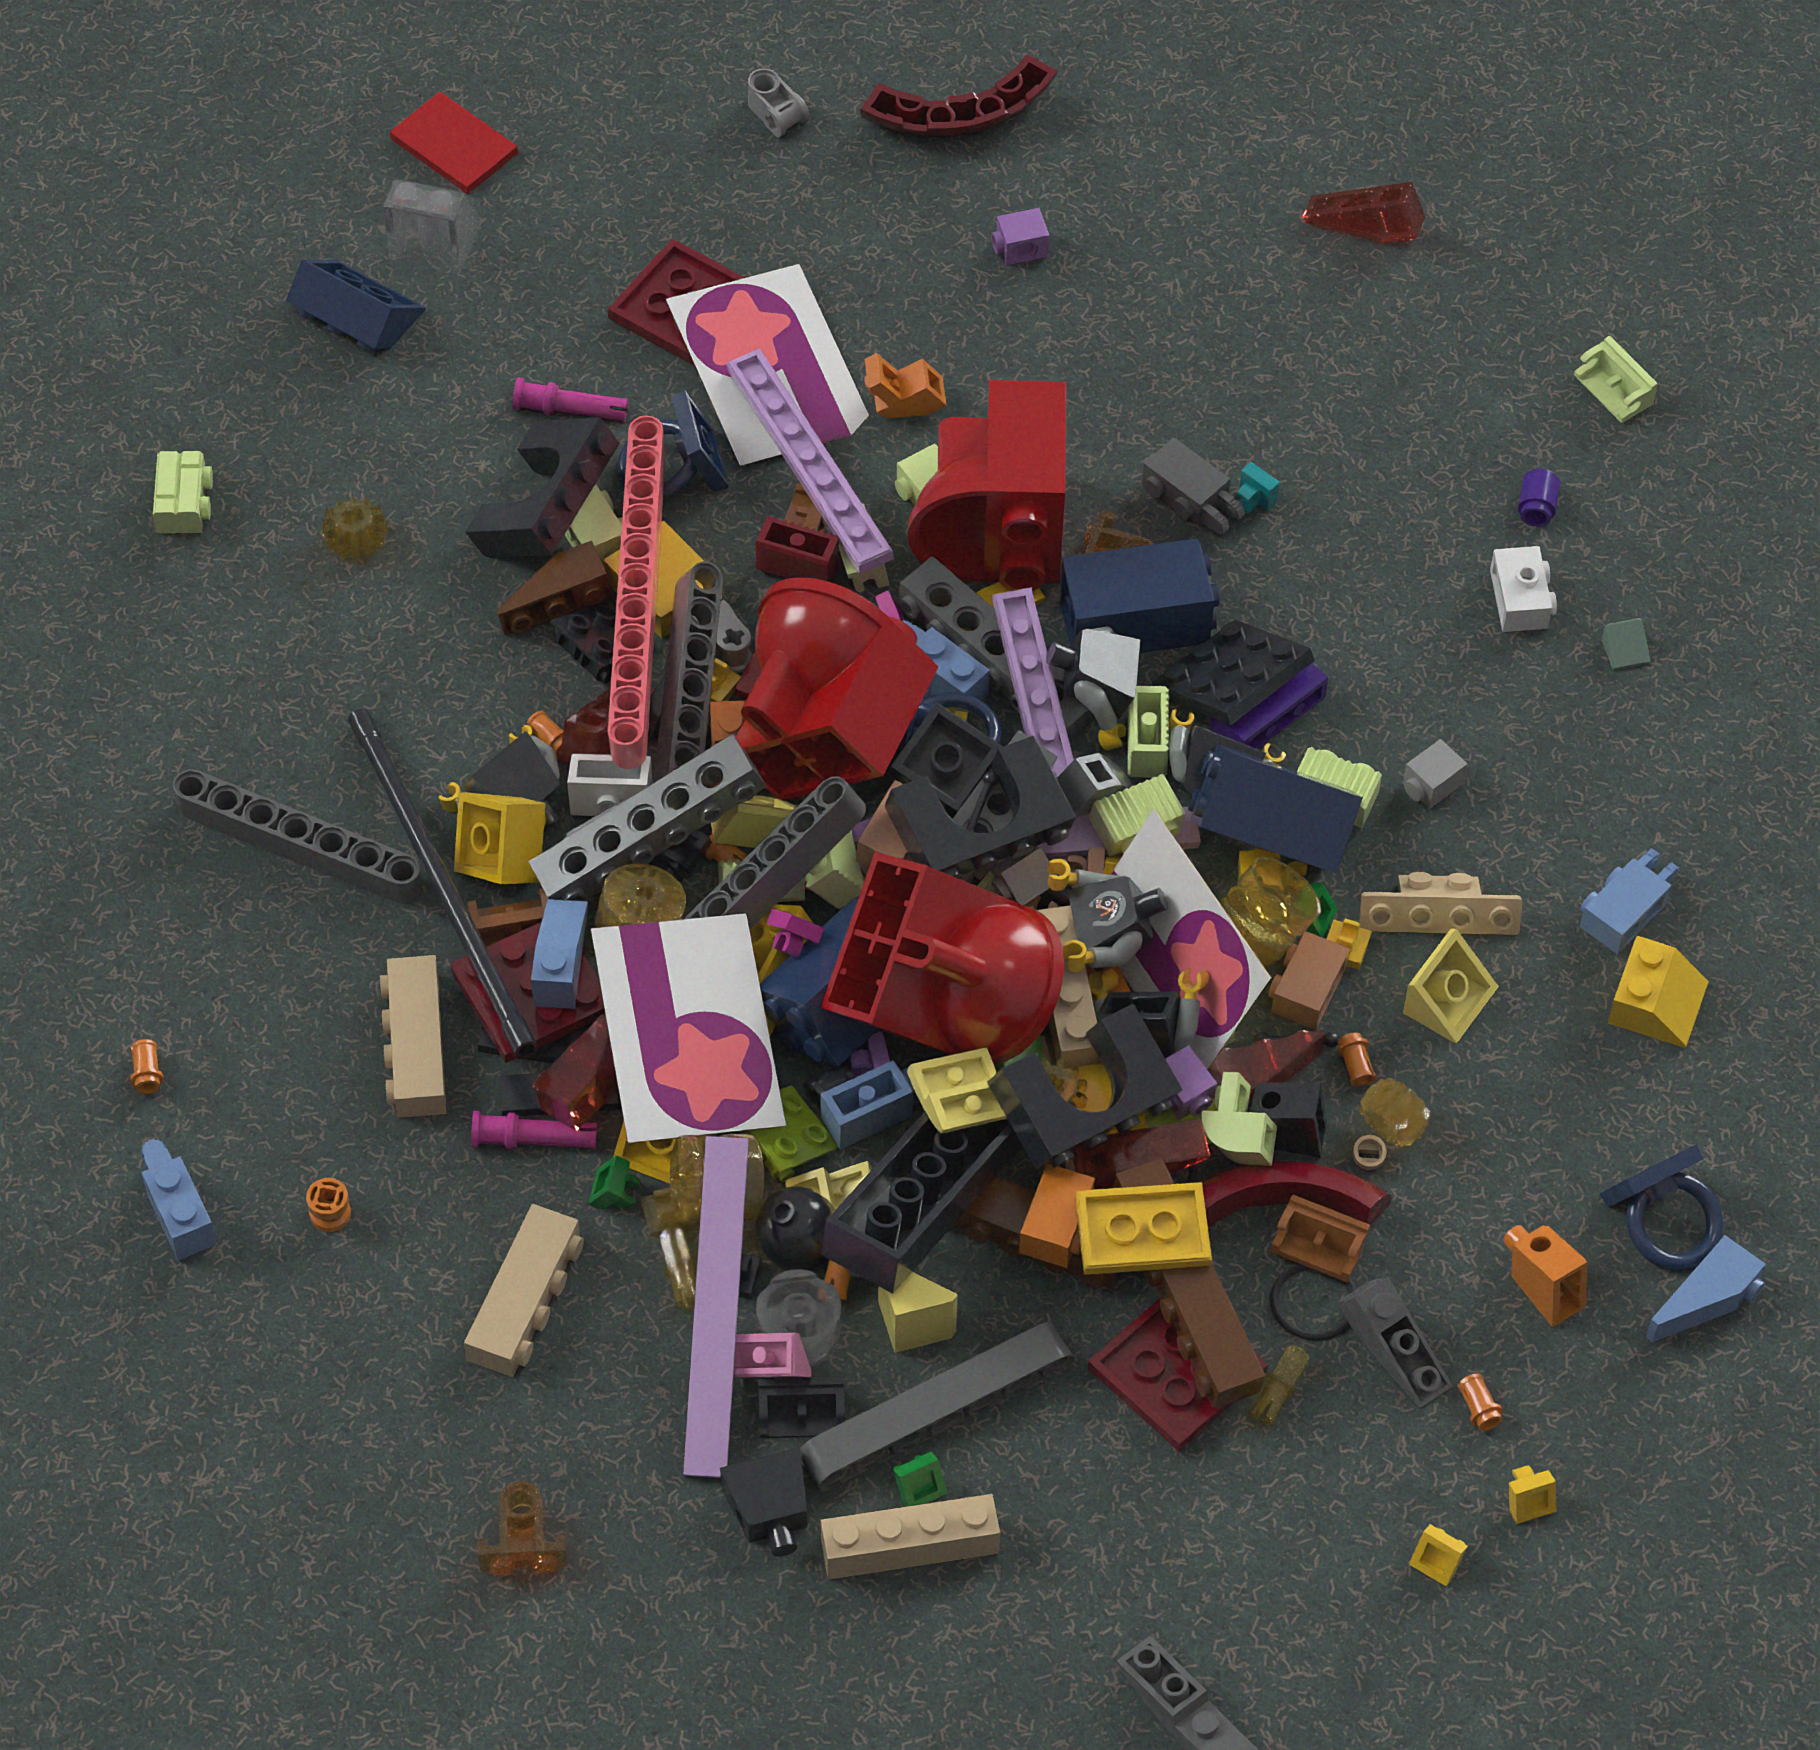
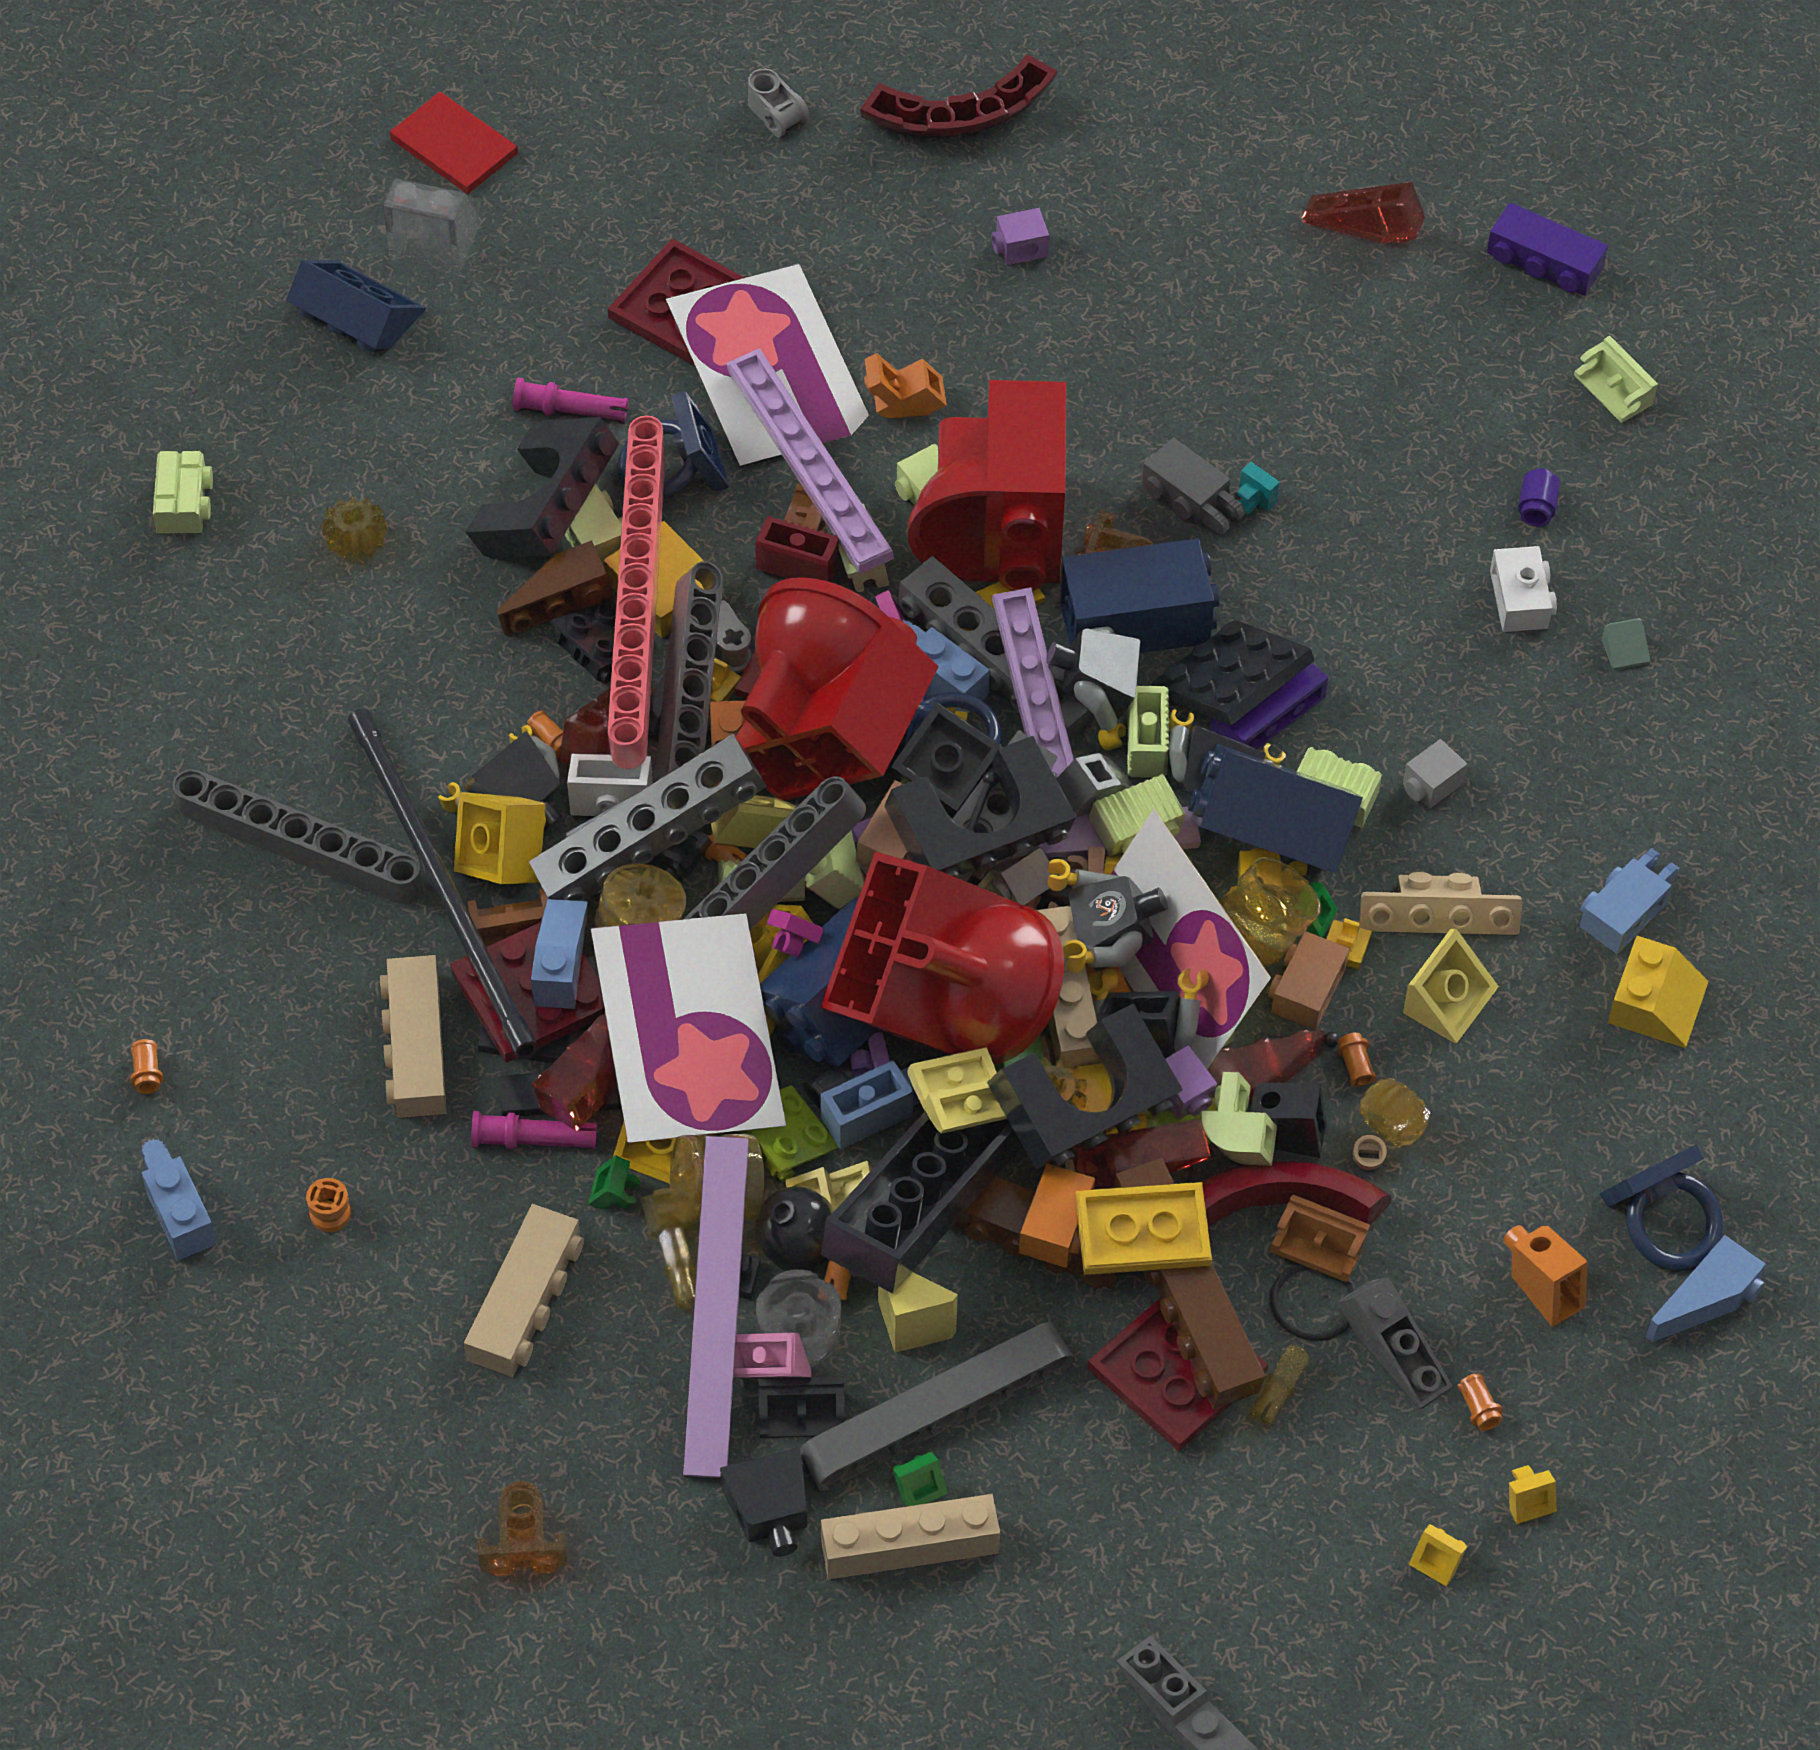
(1547, 249): none -> dark purple brick

